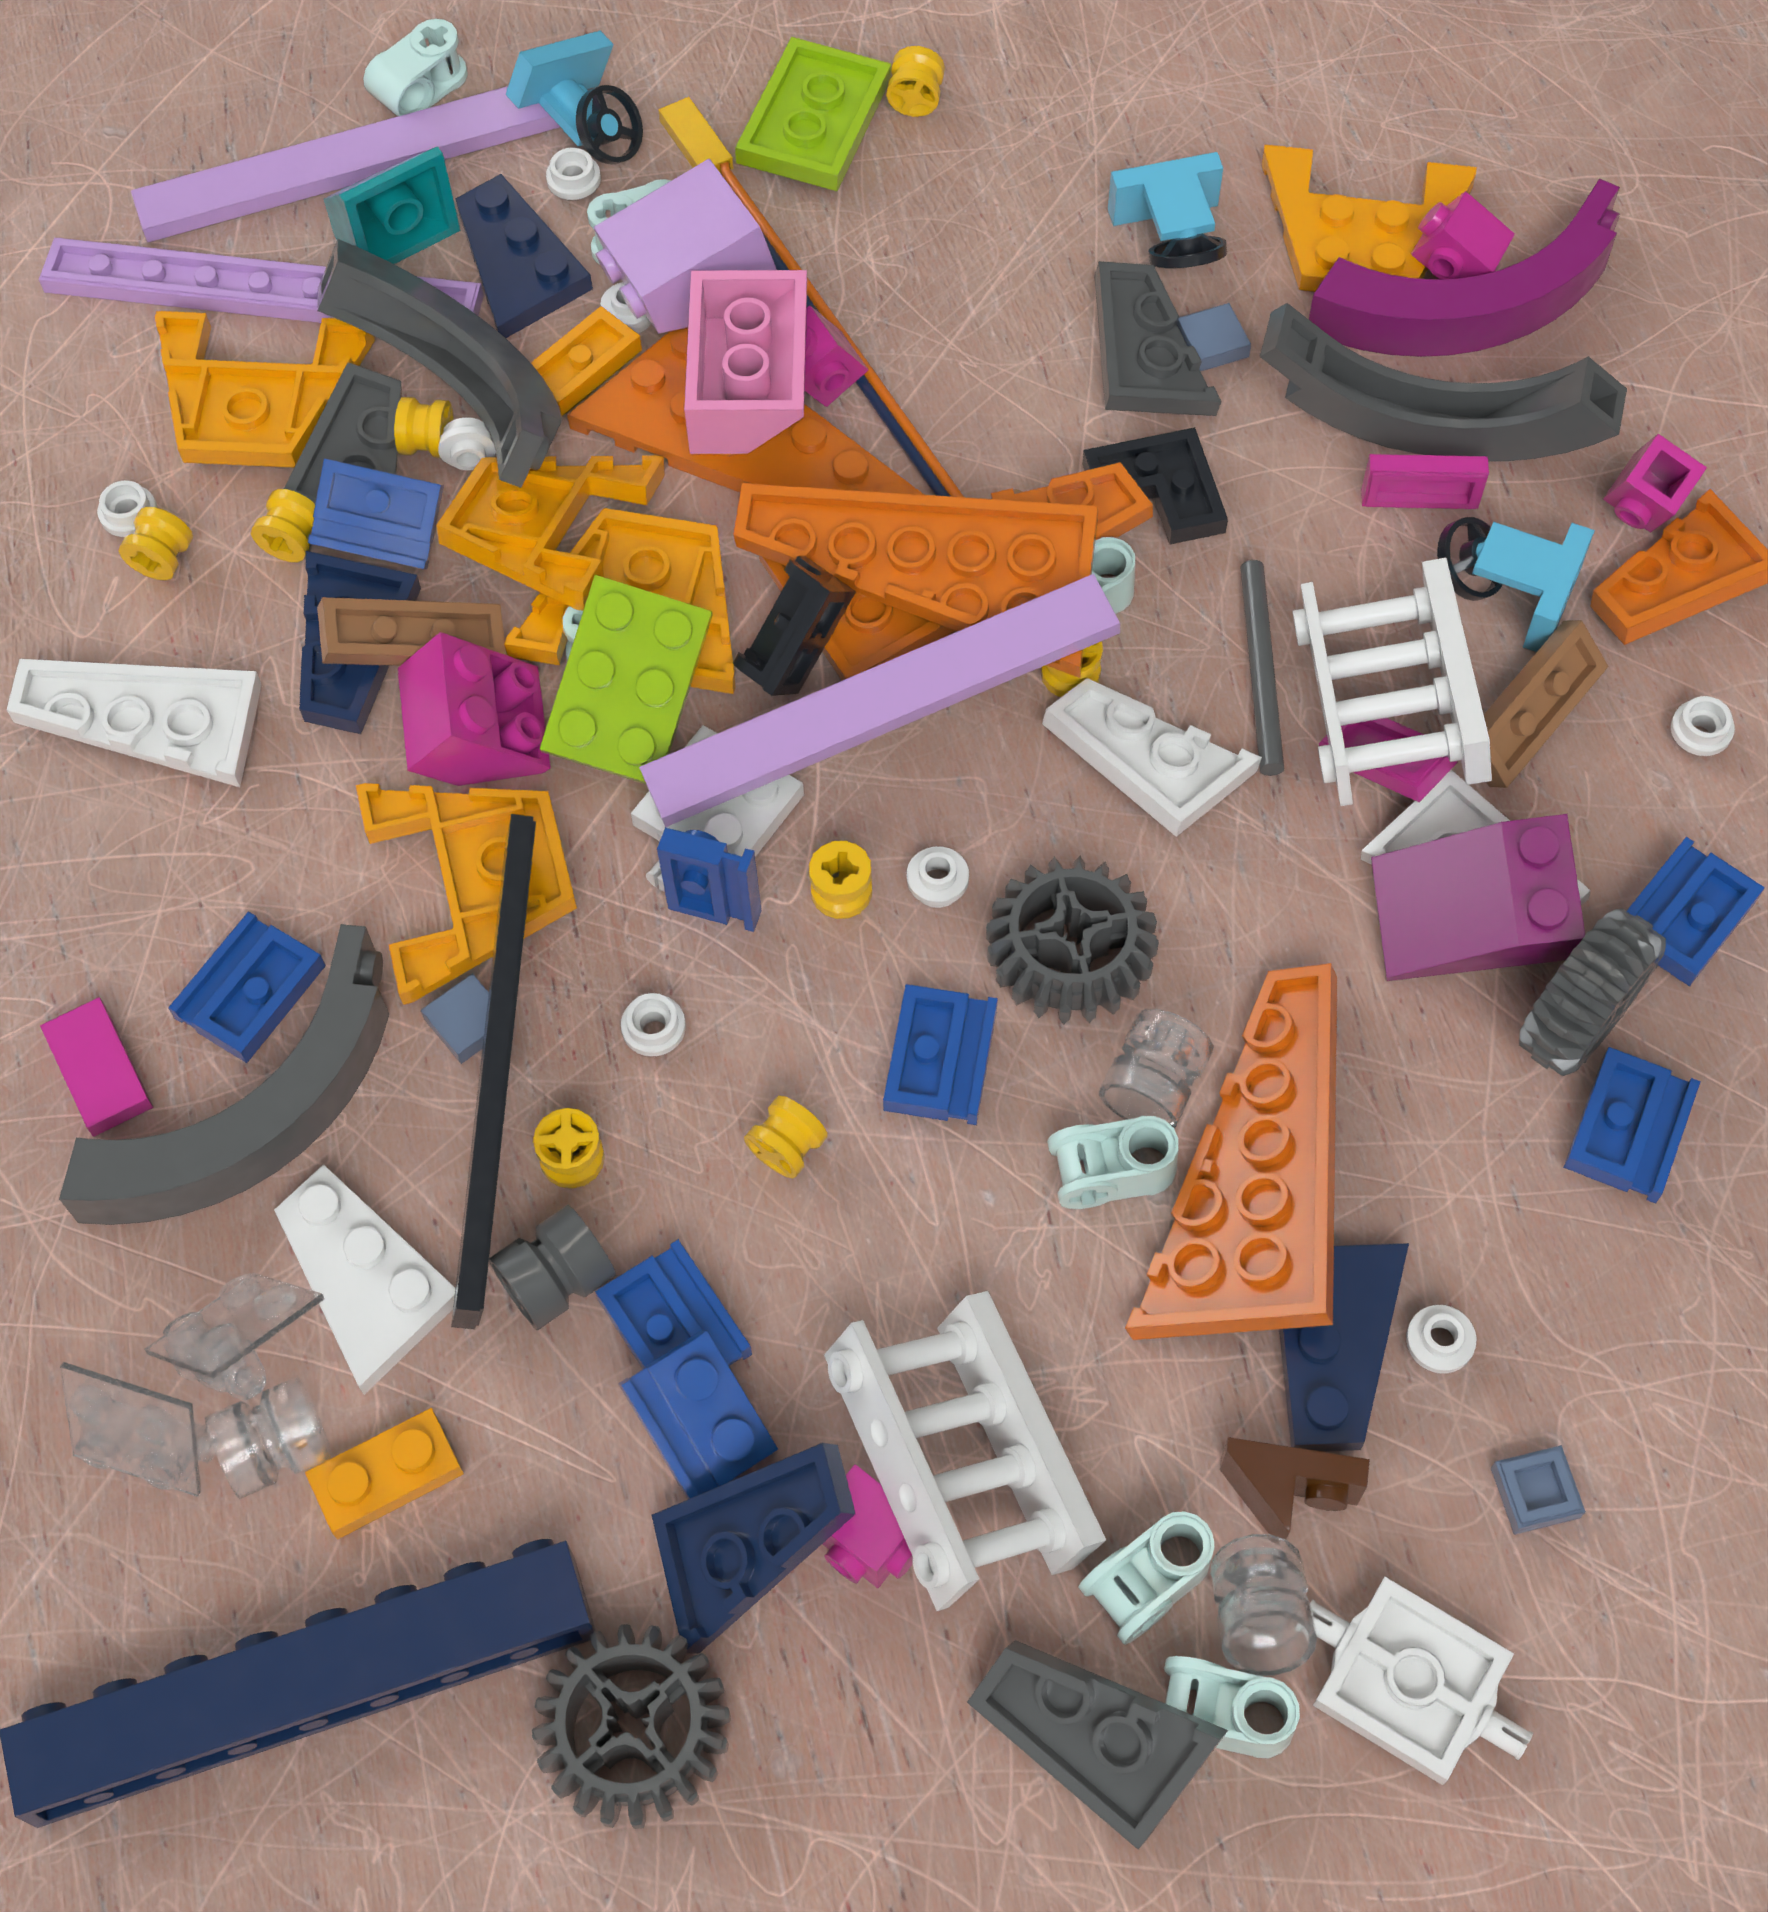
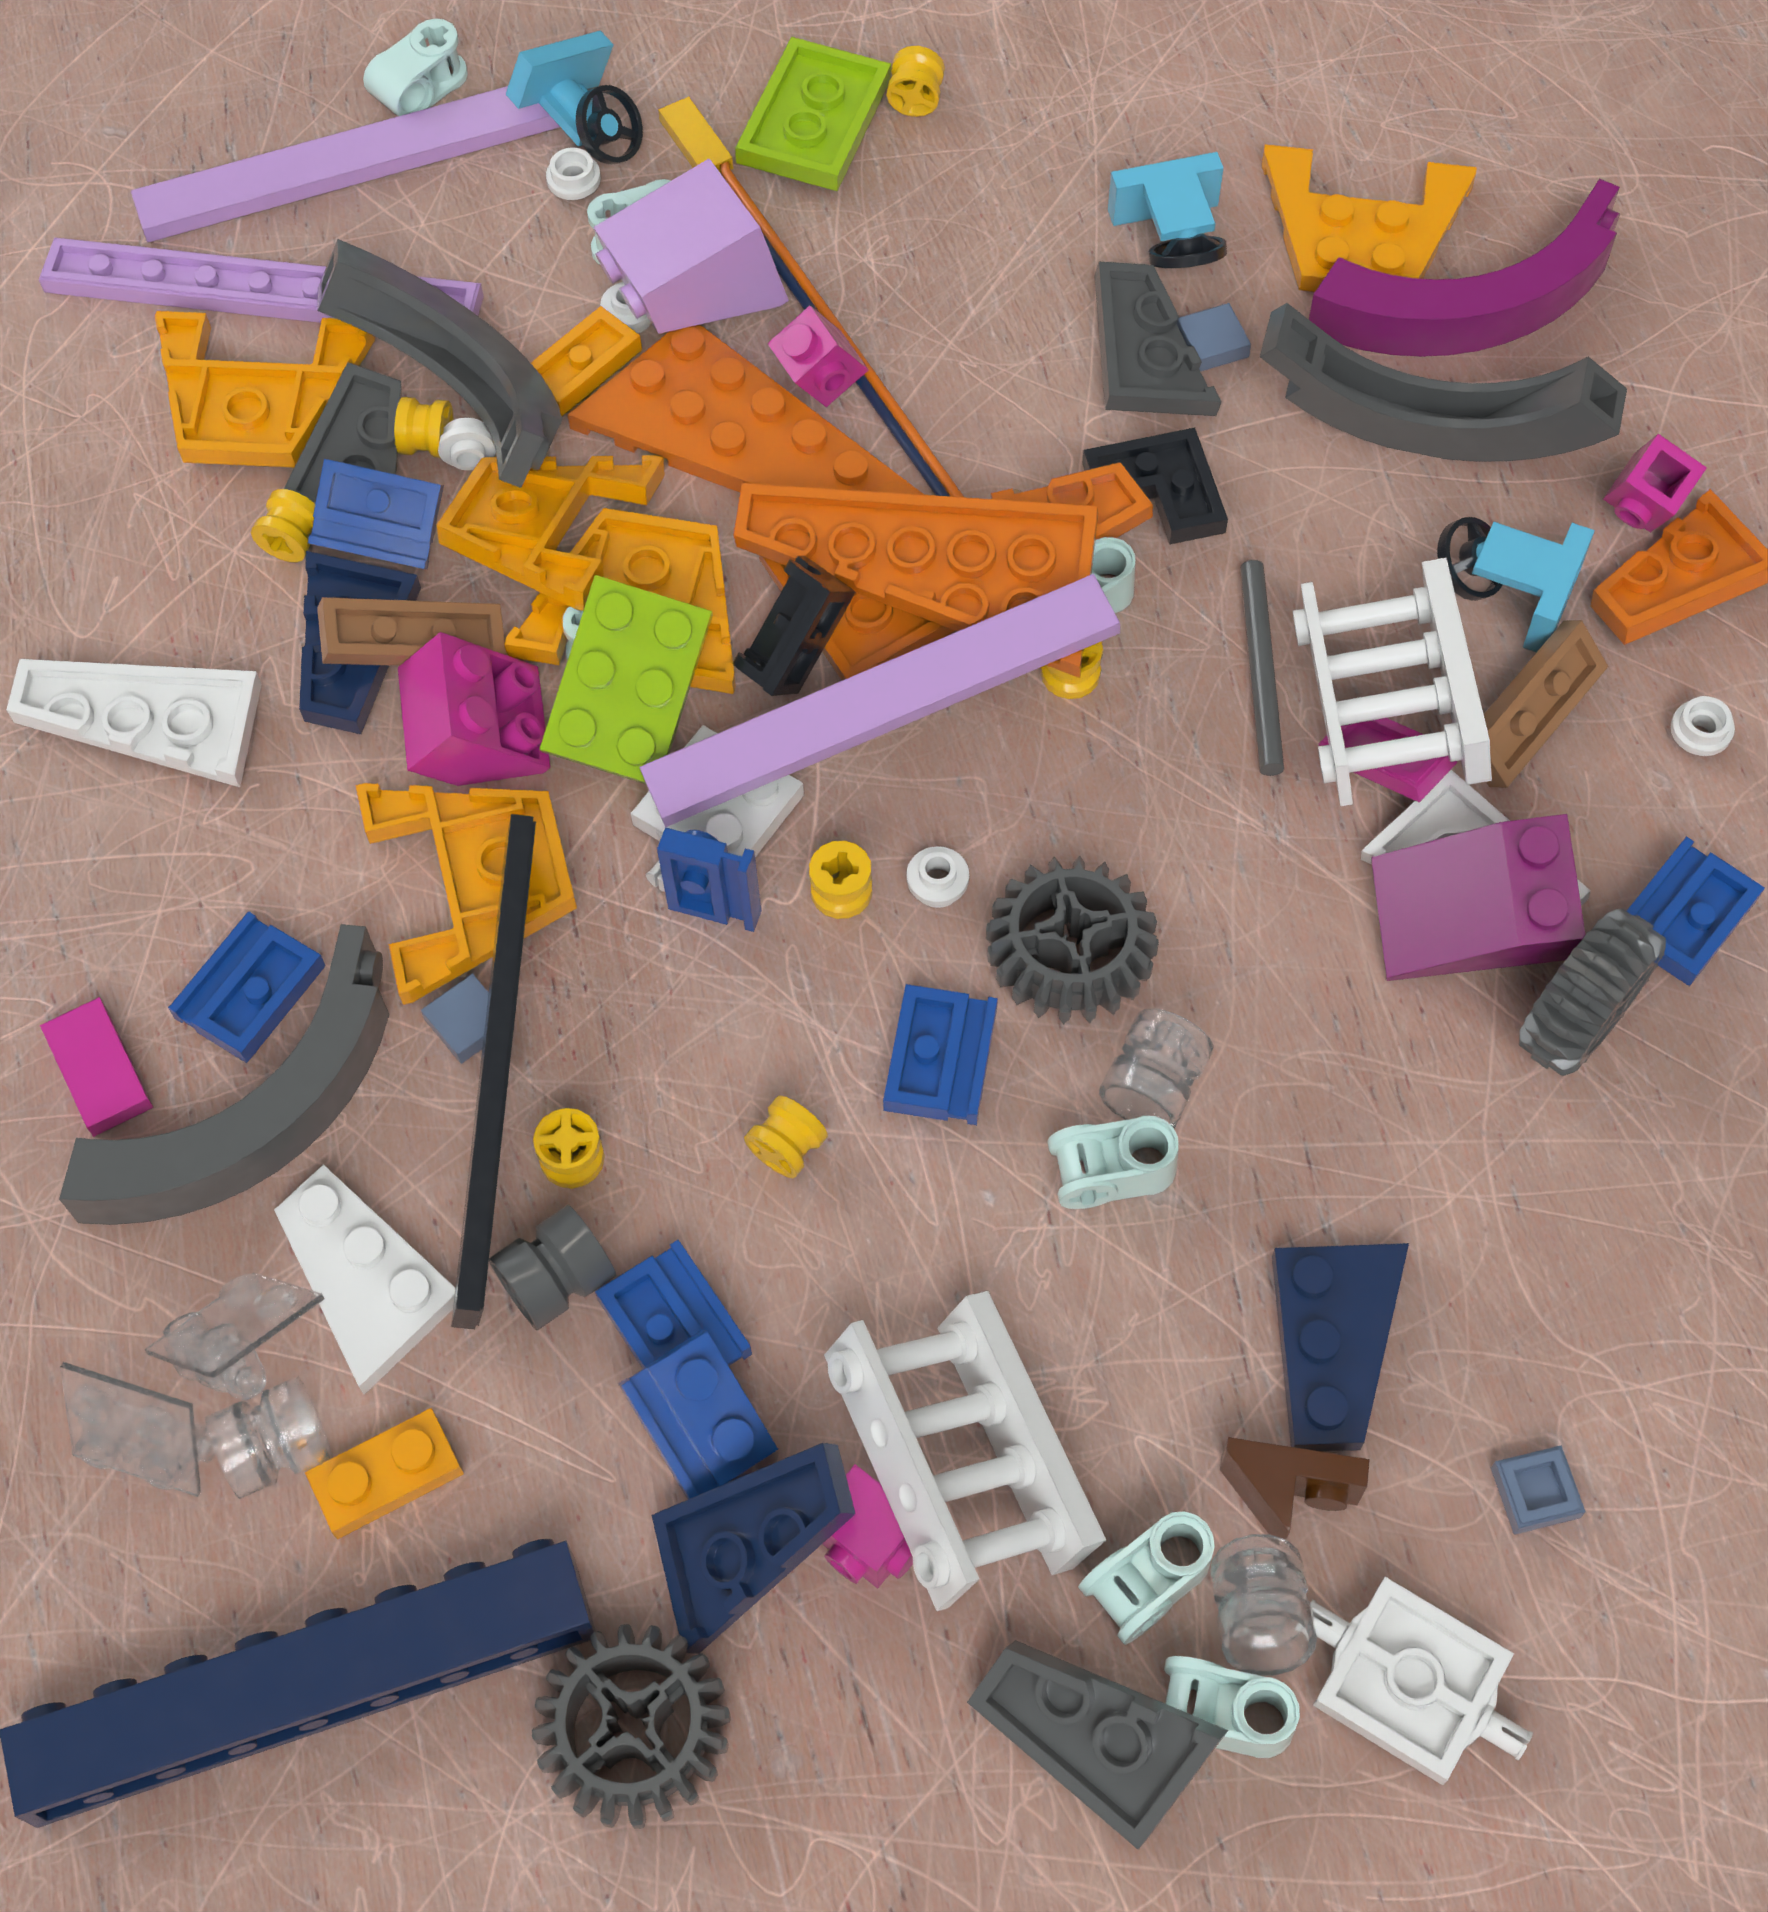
(119, 499): white plate -> none
(155, 543): yellow wheel -> none
(397, 208): teal slope -> none
(518, 257): dark blue wing -> none
(652, 1008): white plate -> none
(744, 358): bright pink slope -> none
(1155, 764): white wing -> none
(1260, 1192): orange wing -> none
(1424, 481): dark pink tile -> none
(1429, 1353): white plate -> none
(1461, 239): dark pink brick -> none
(1631, 1125): blue plate -> none

